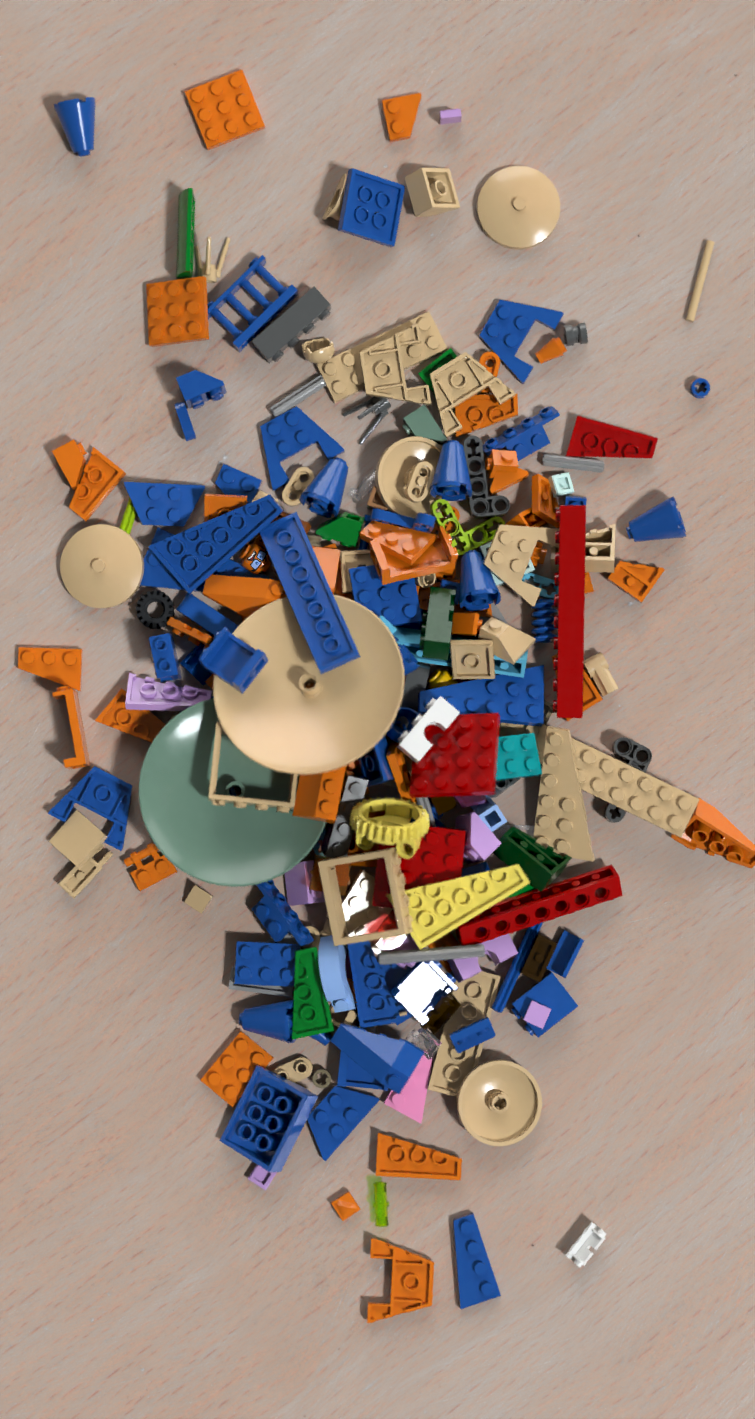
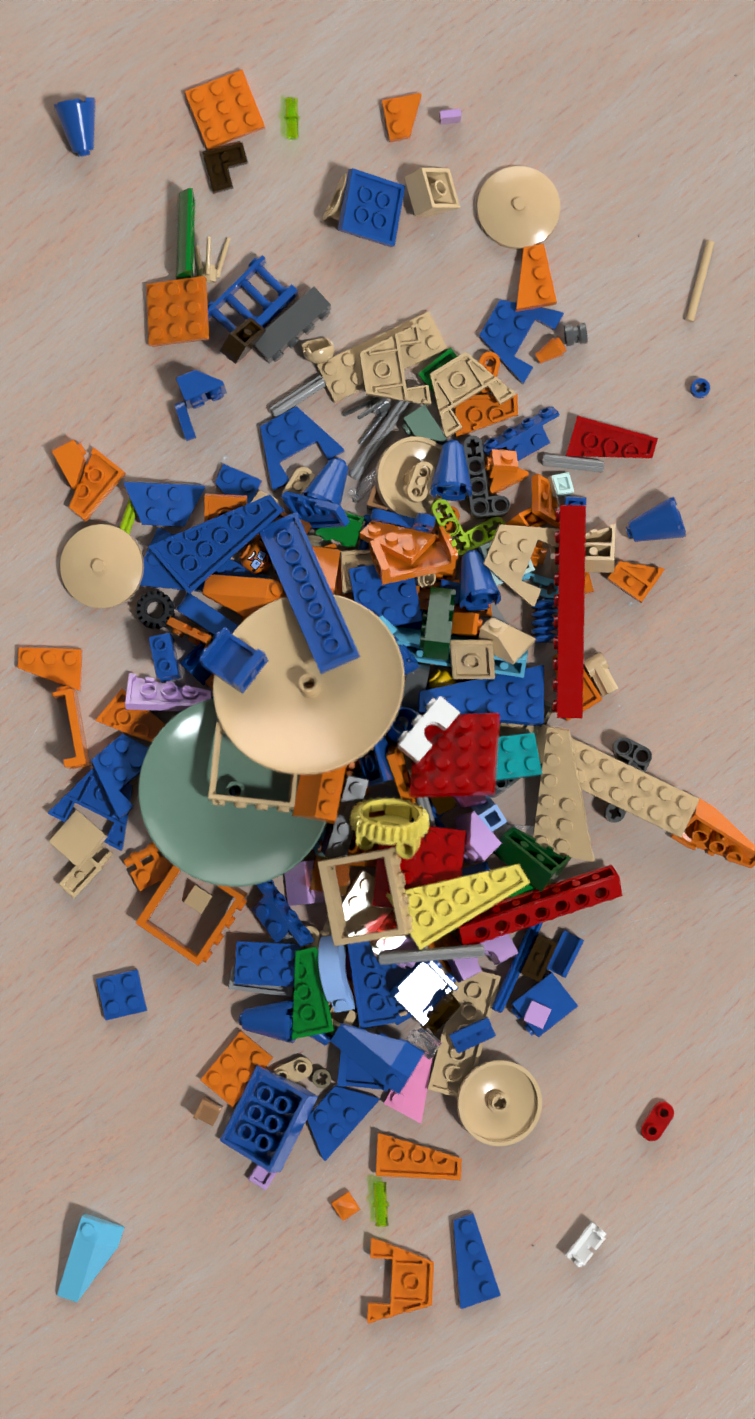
(90, 1251): none -> medium azure wedge
(117, 767): none -> blue wing
(121, 994): none -> blue plate
(208, 1111): none -> medium nougat panel
(215, 938): none -> orange window
(218, 163): none -> dark brown tile
(242, 340): none -> dark brown slope
(291, 118): none -> clear neon green axle
(315, 511): none -> blue wing
(378, 439): none -> light grey axle
(535, 281): none -> orange wing
(655, 1120): none -> red plate

